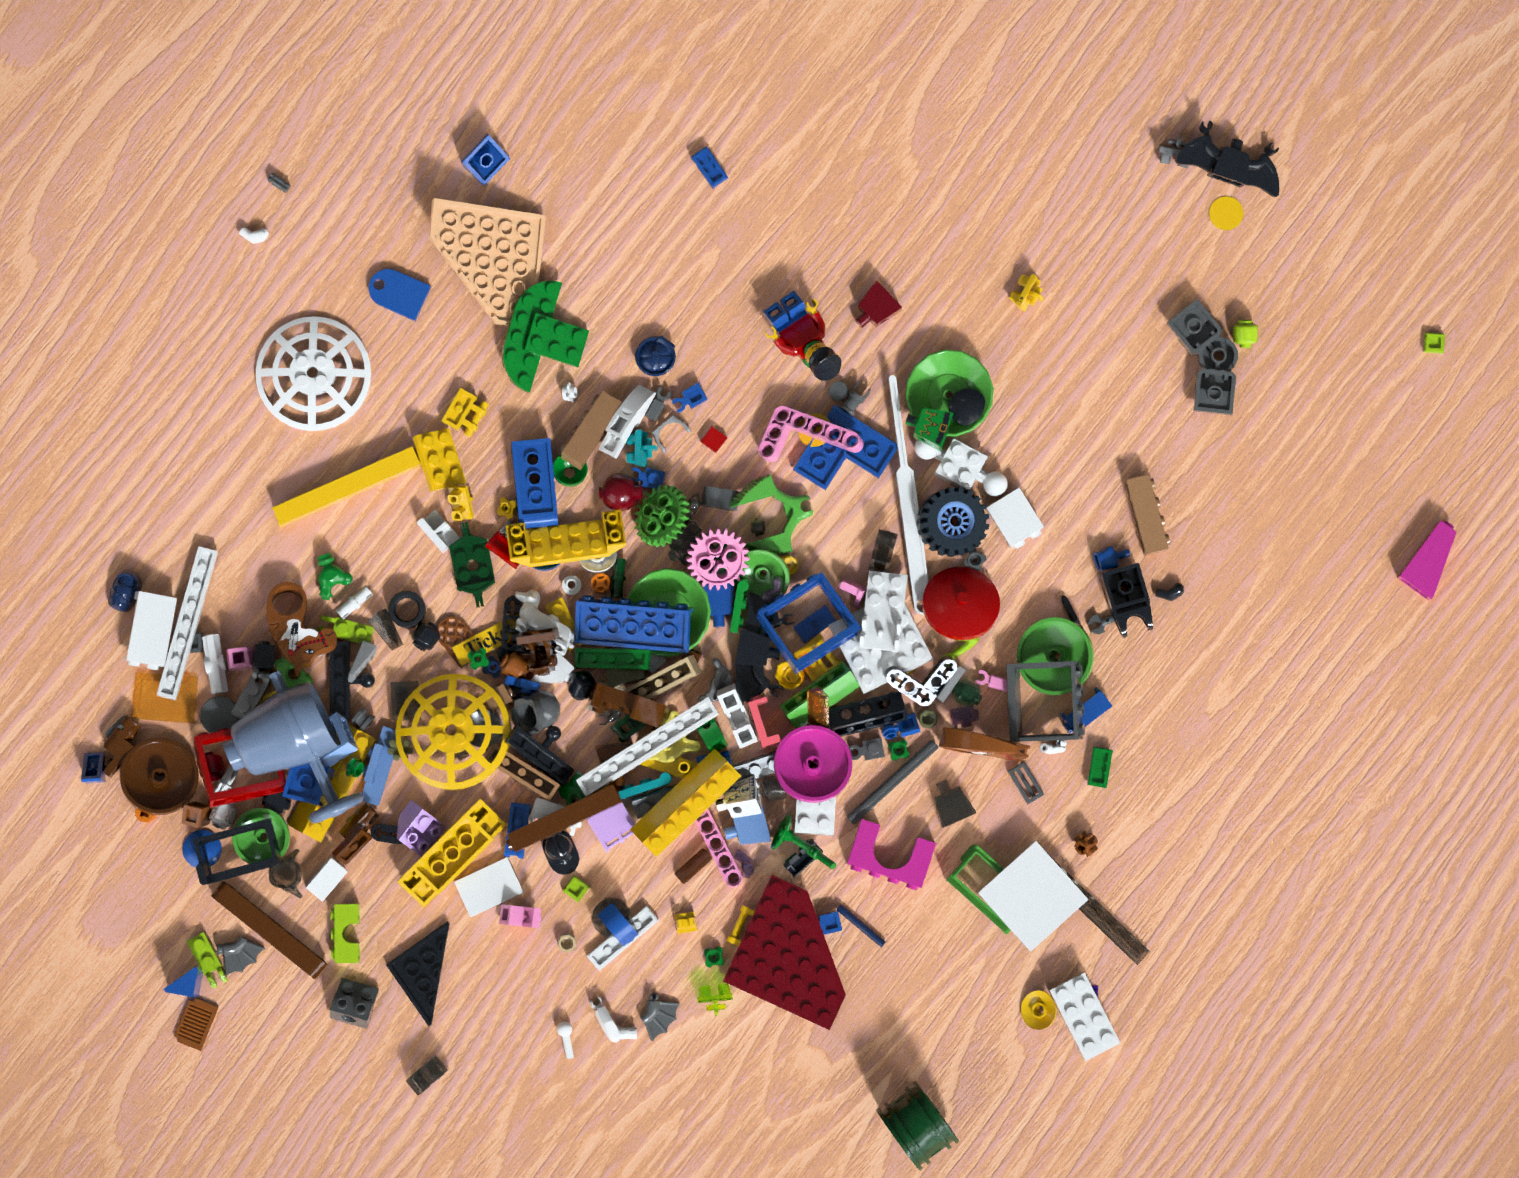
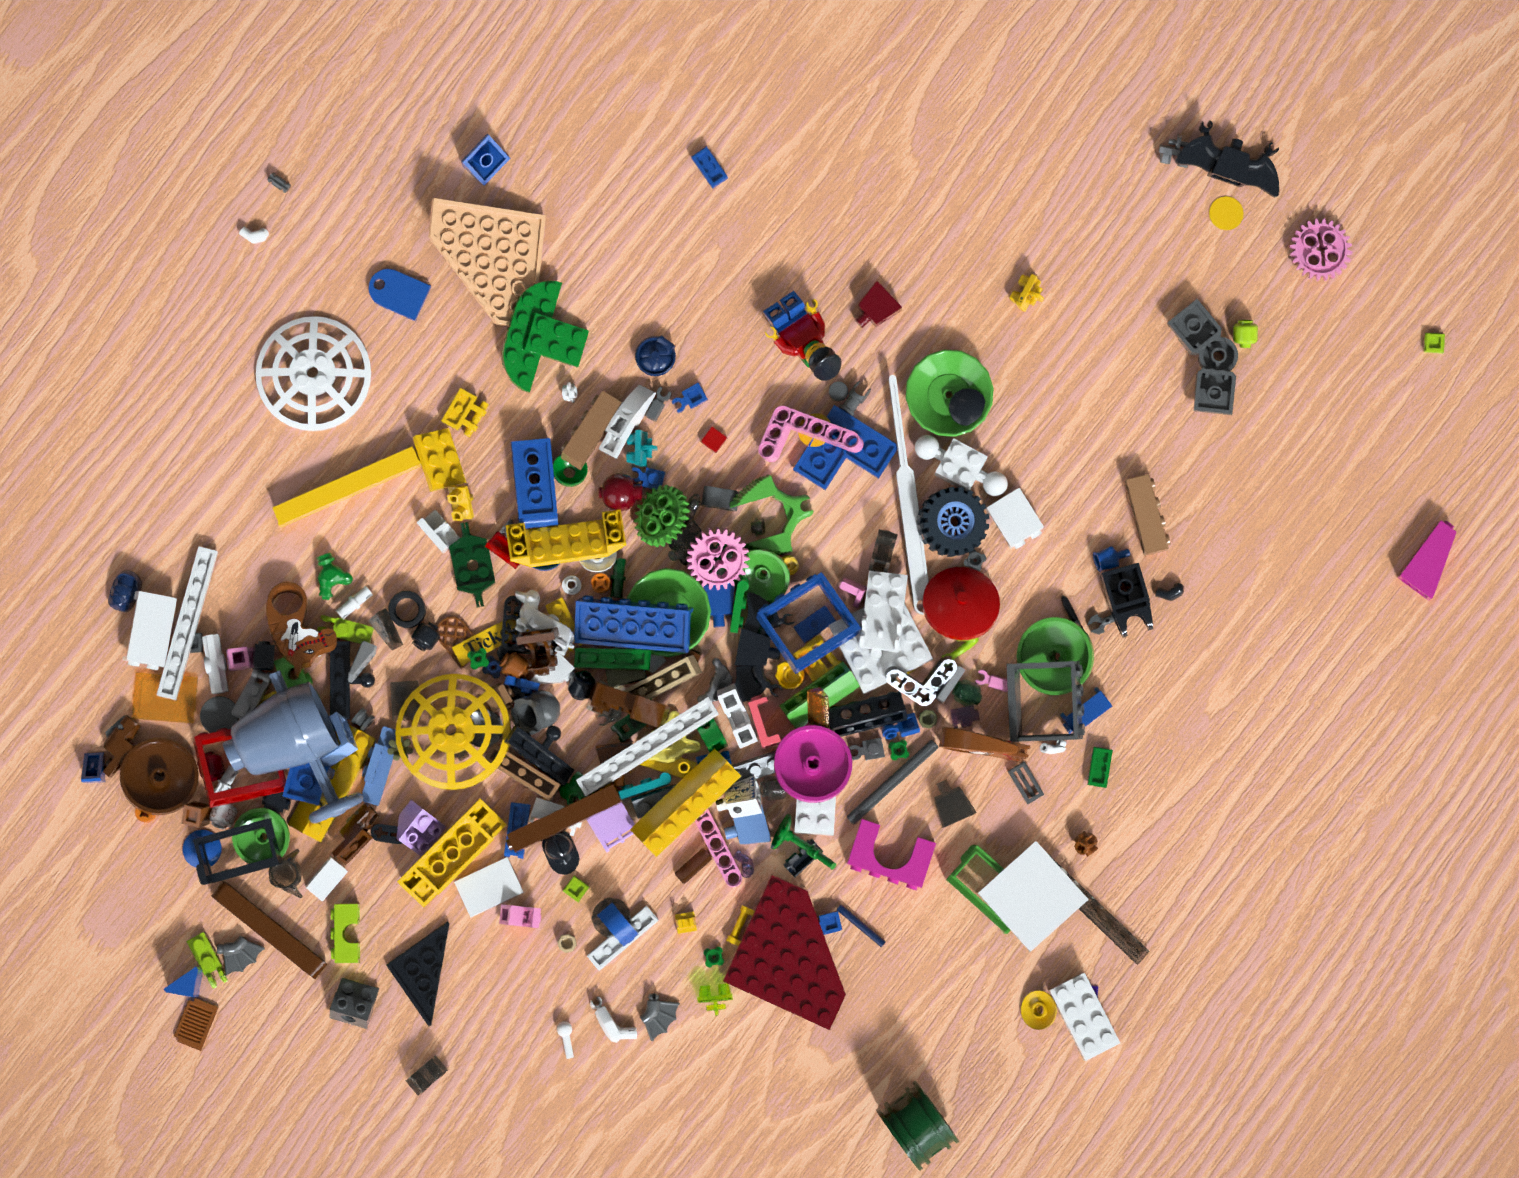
(354, 768): green plate -> none
(512, 508): yellow plate -> none
(673, 419): light grey cap -> none
(776, 590): arm -> none
(930, 426): torso -> none
(1303, 251): none -> bright pink gear

